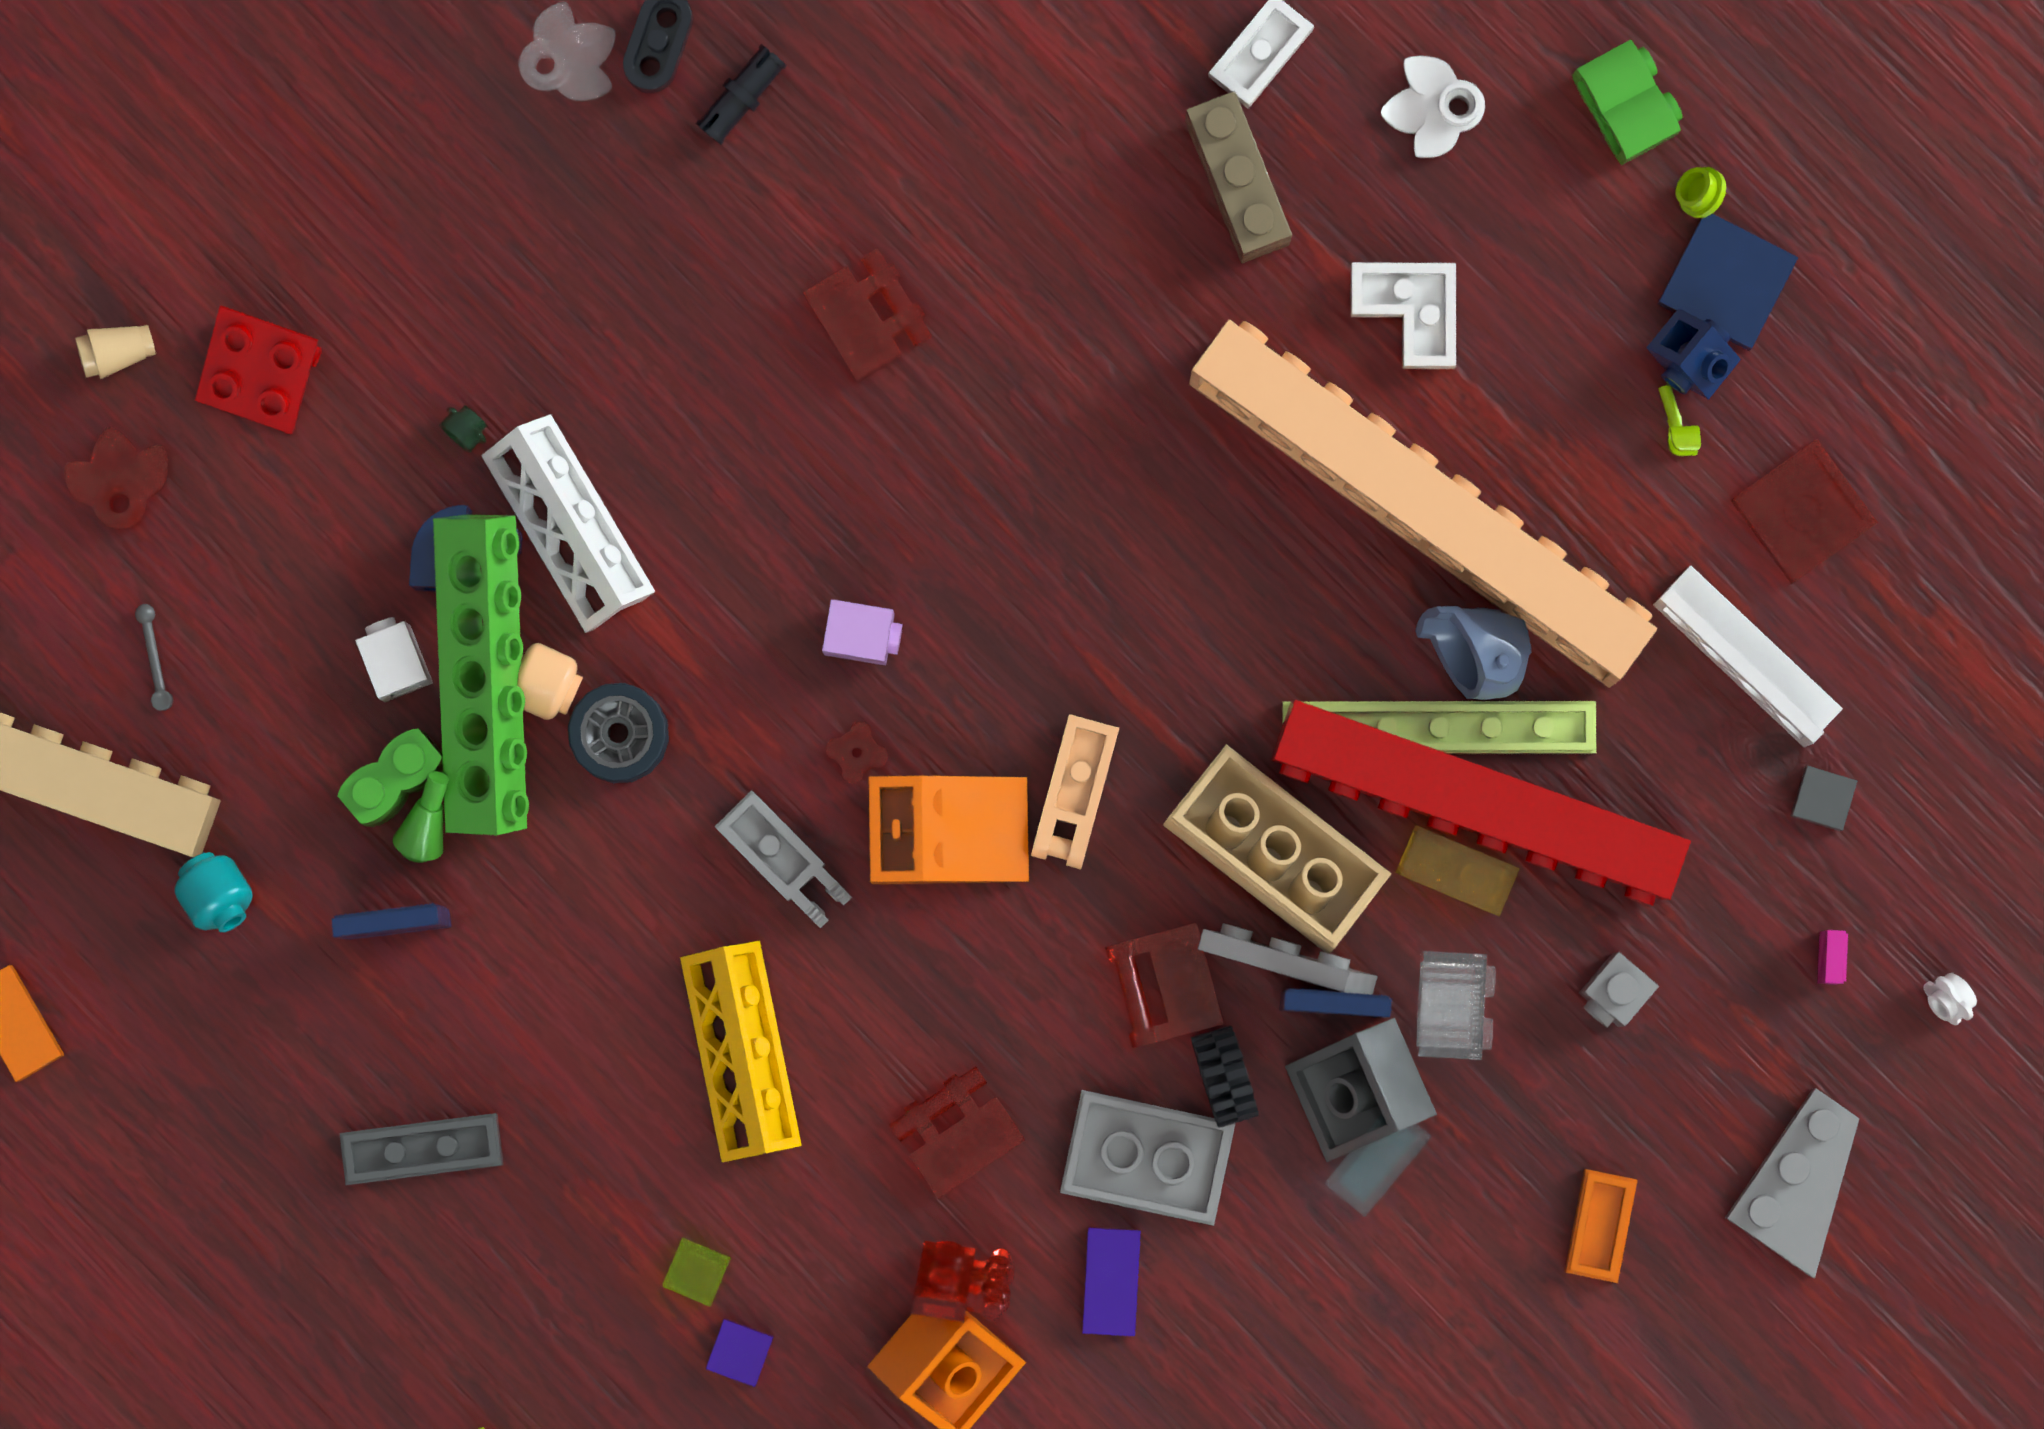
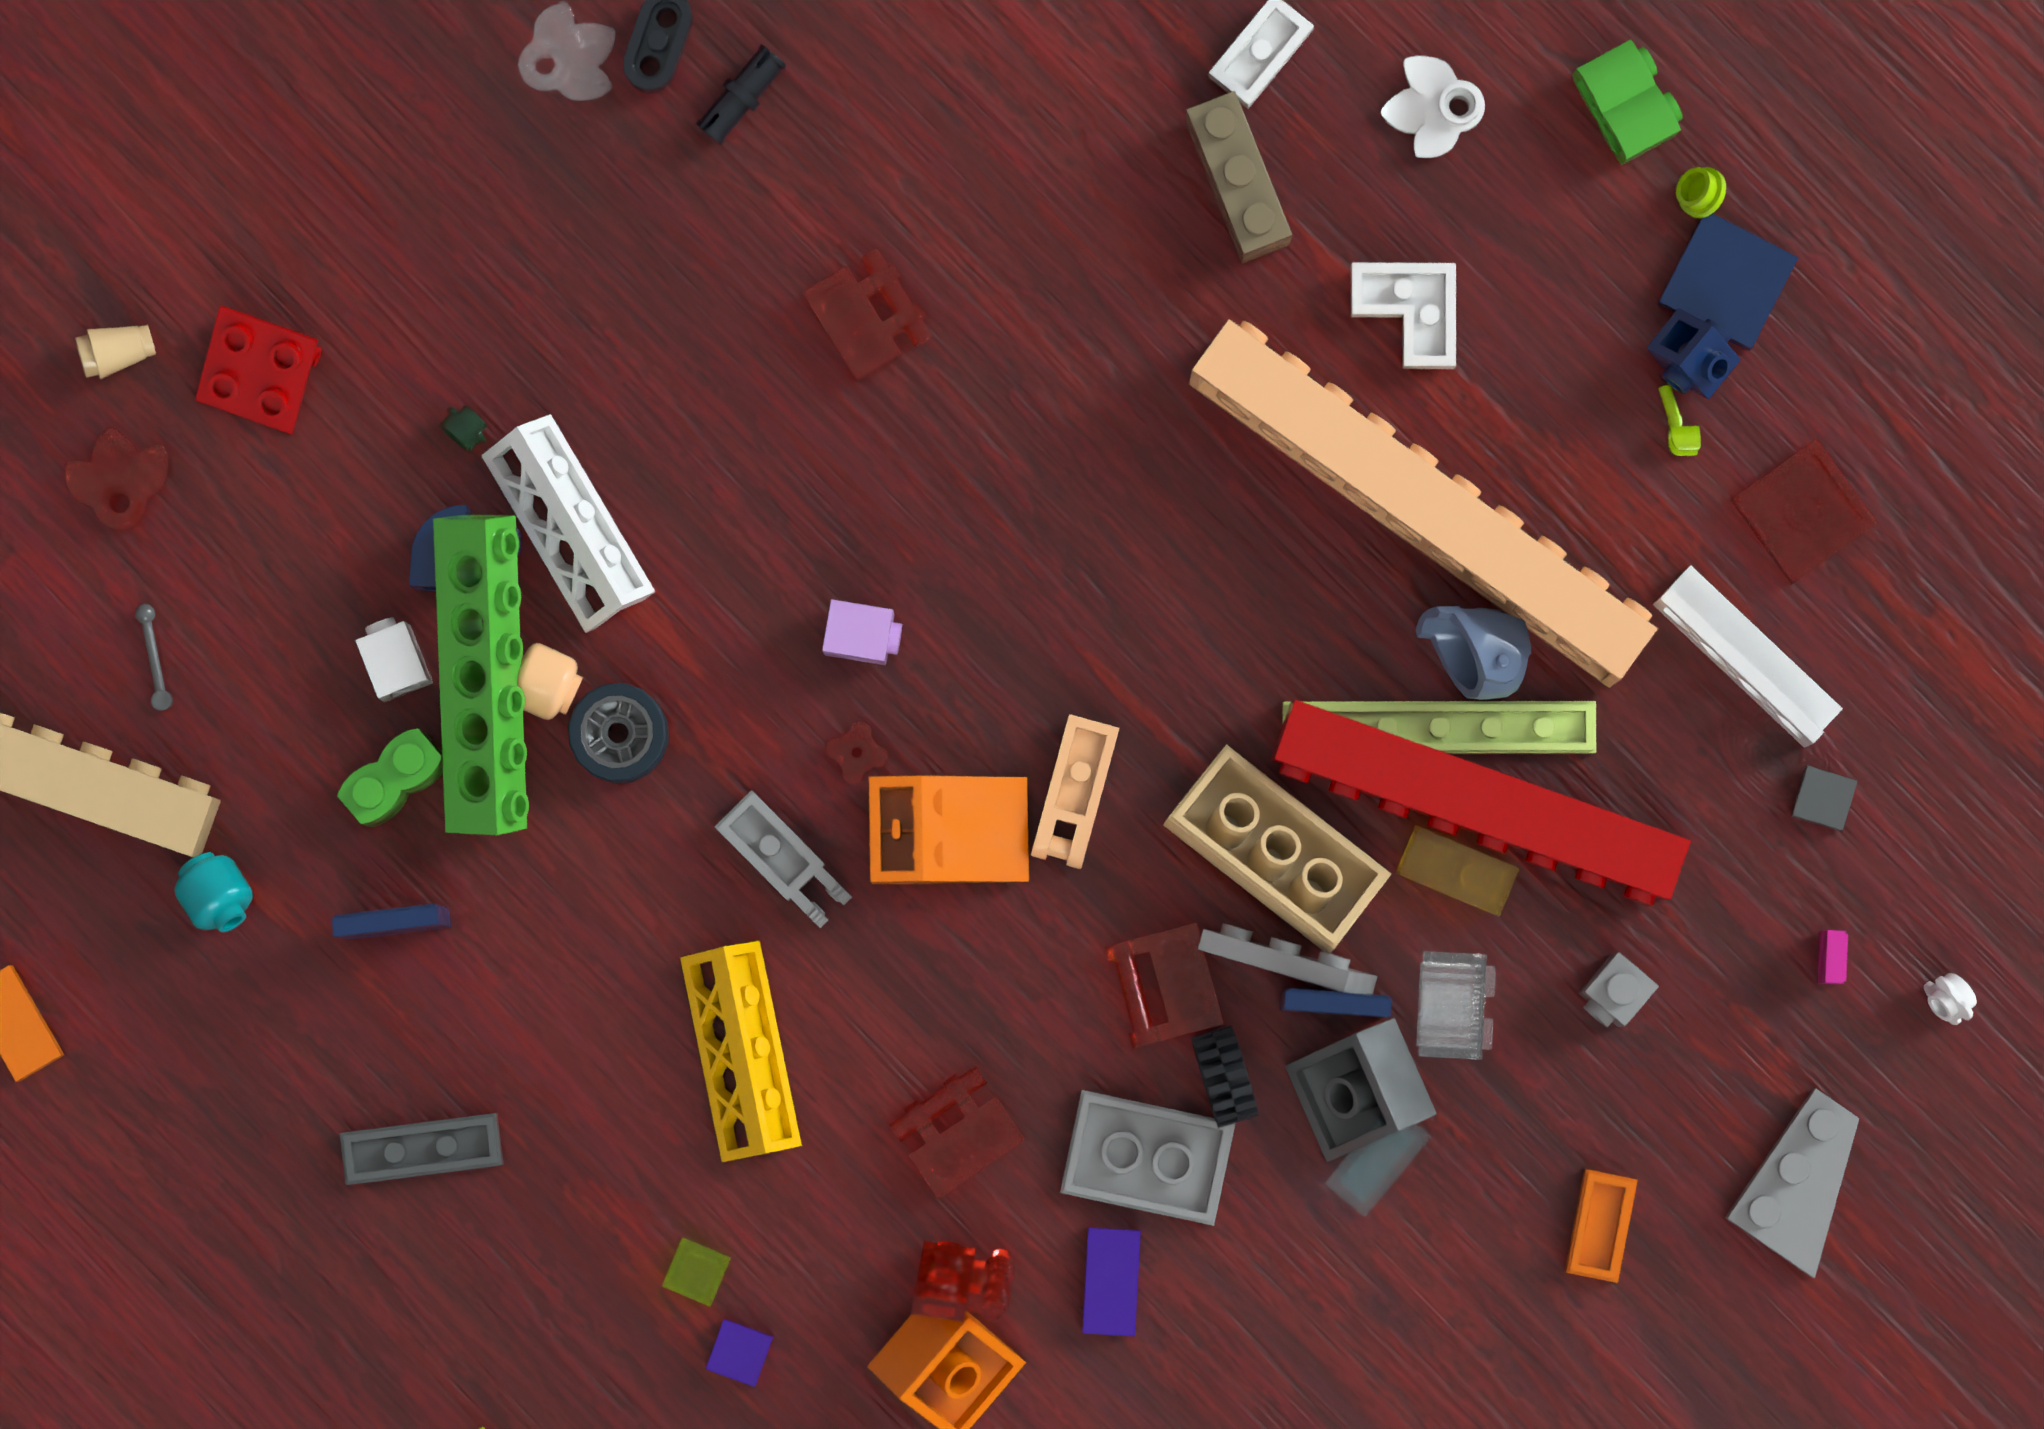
(422, 830): bright green cone -> none

